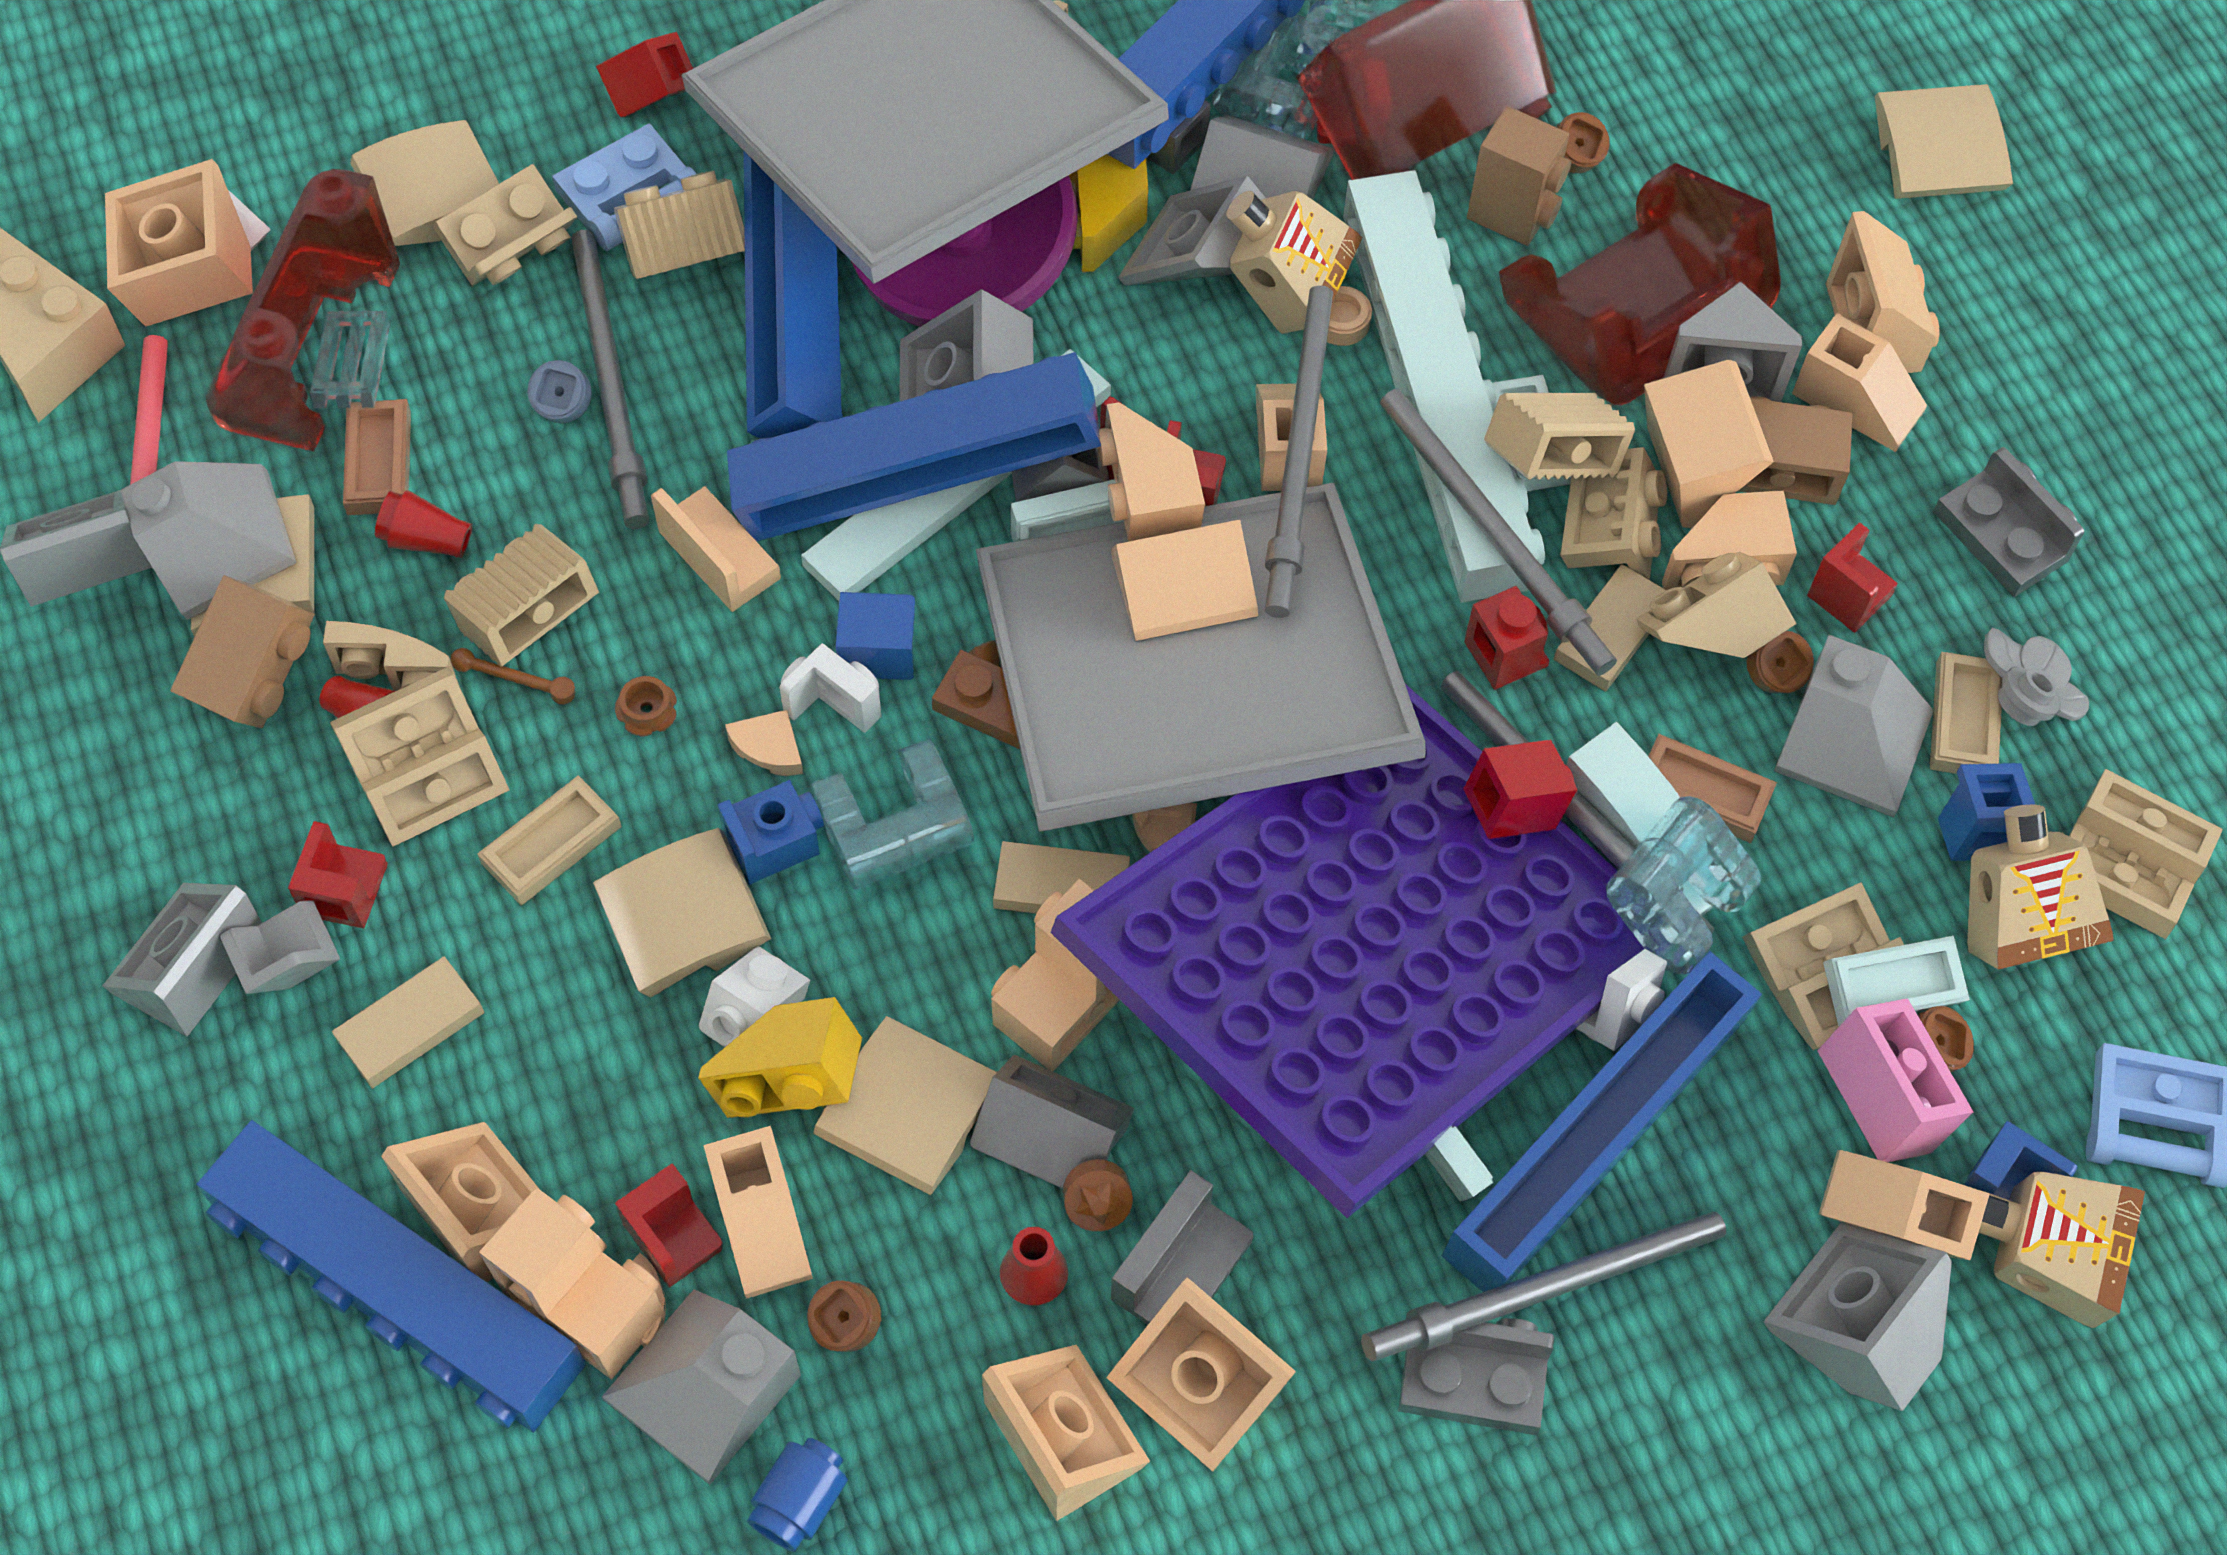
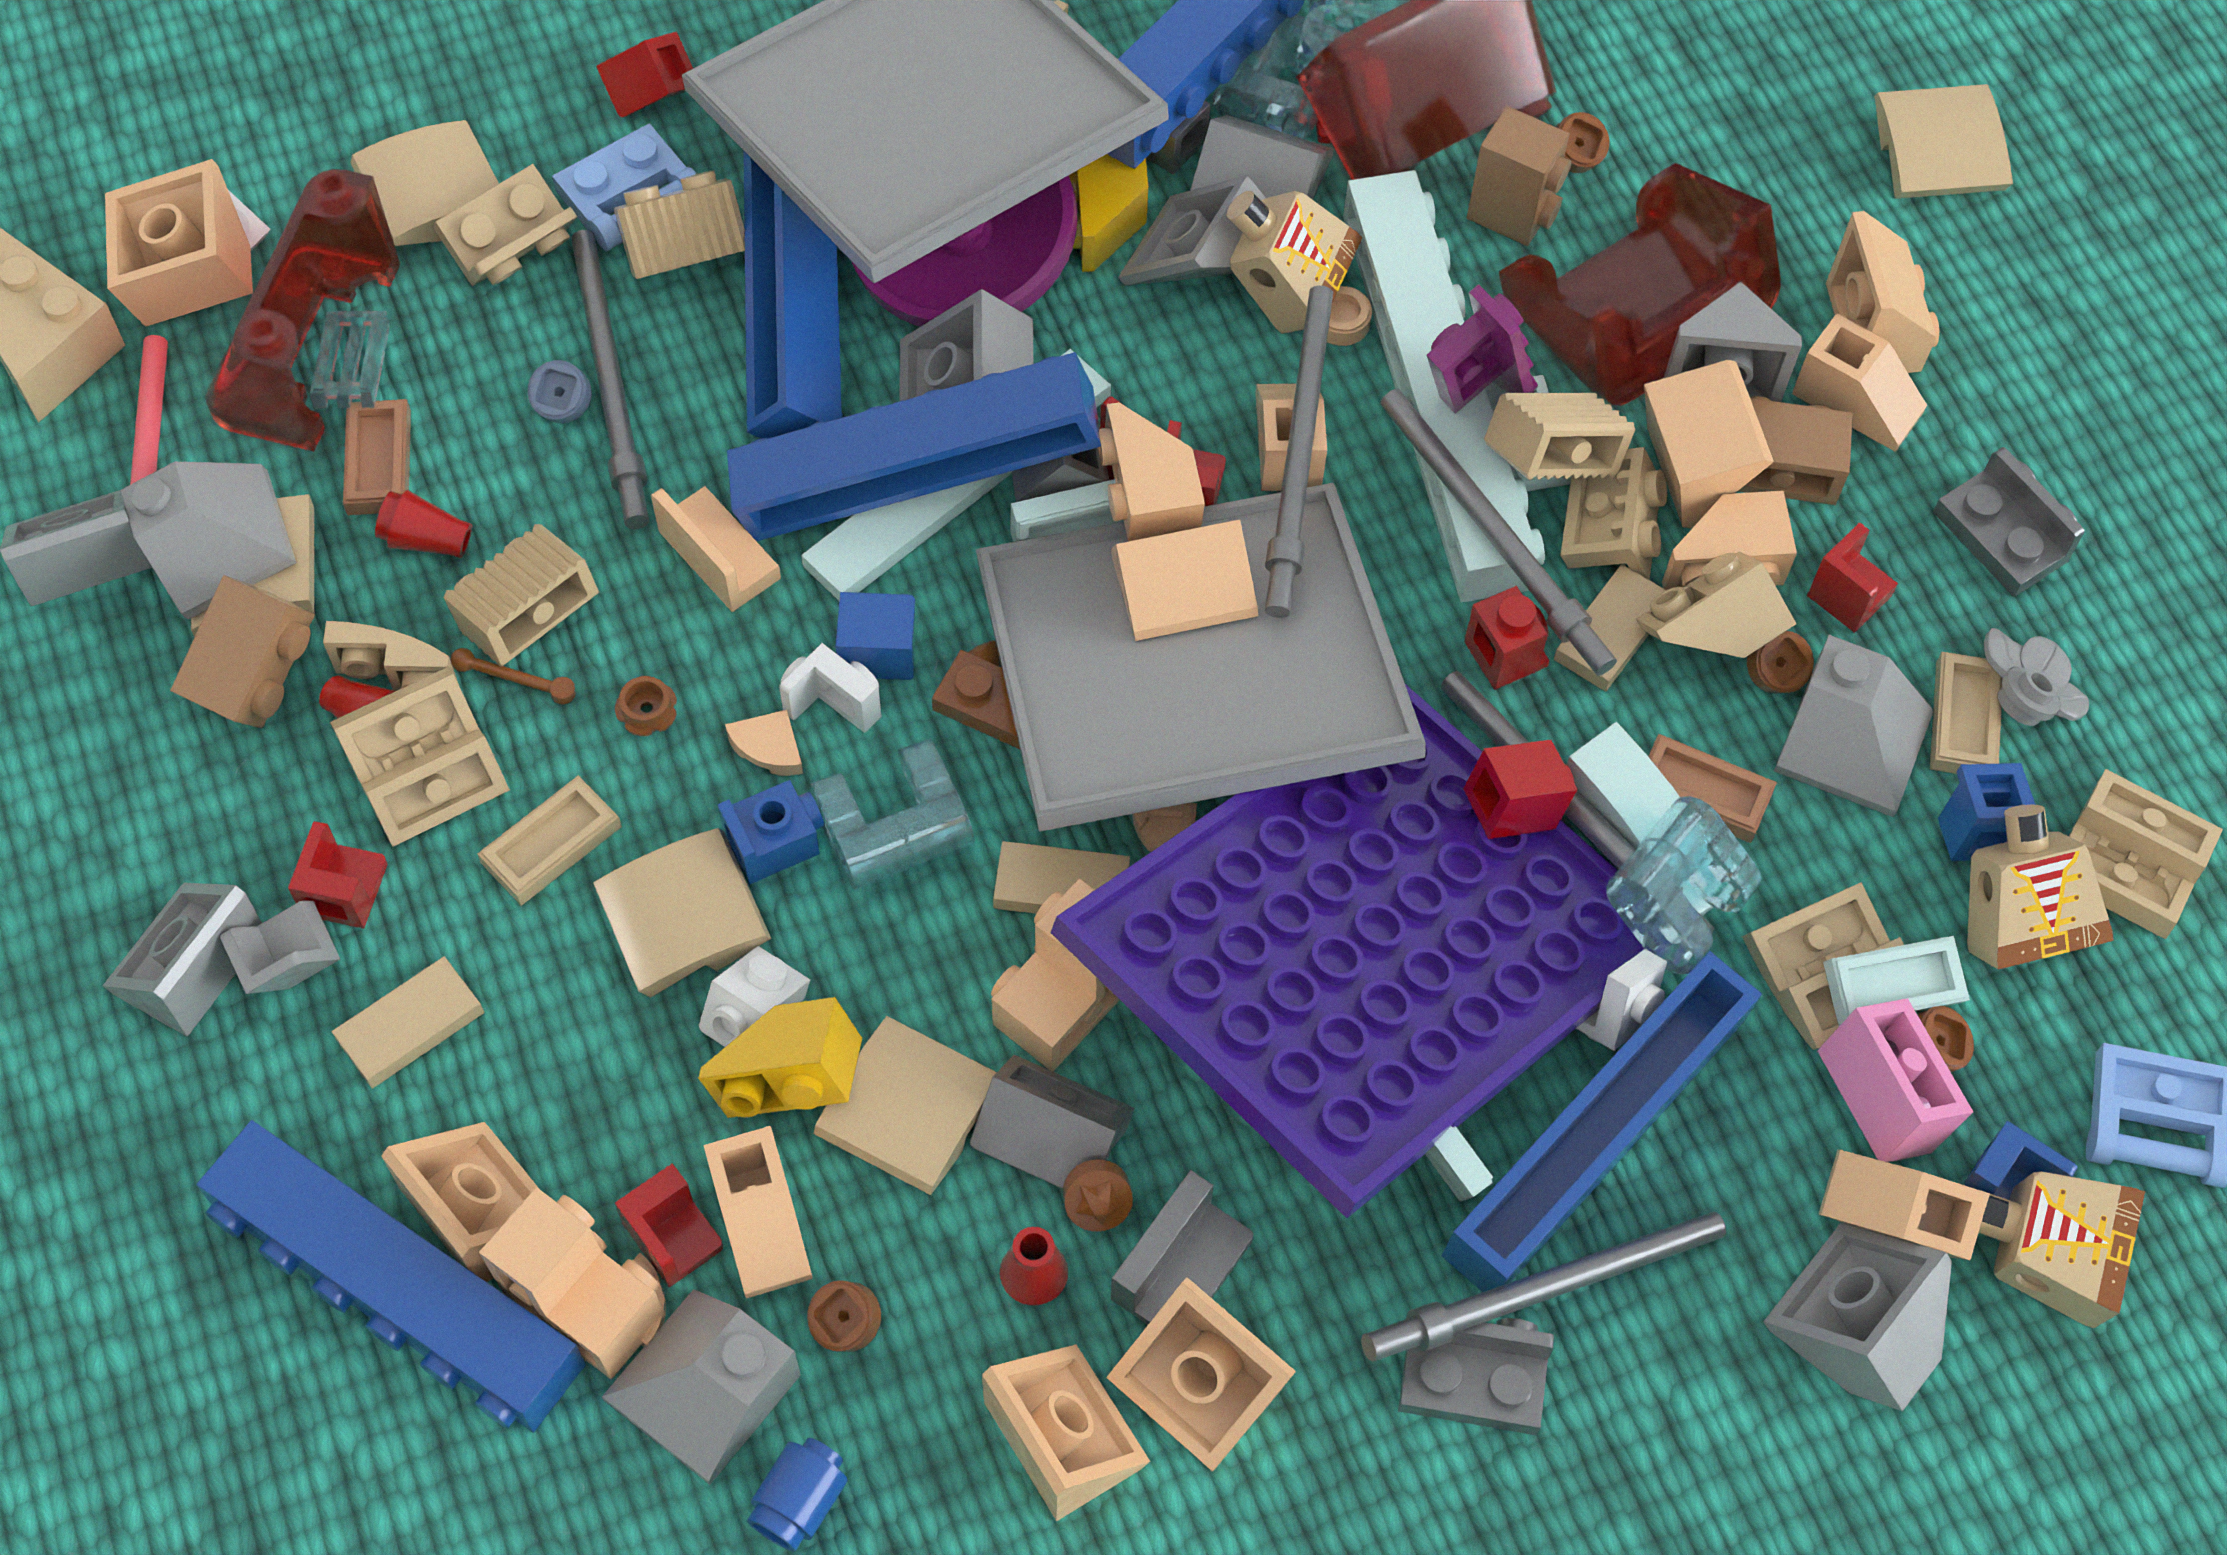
(1481, 351): none -> magenta bracket

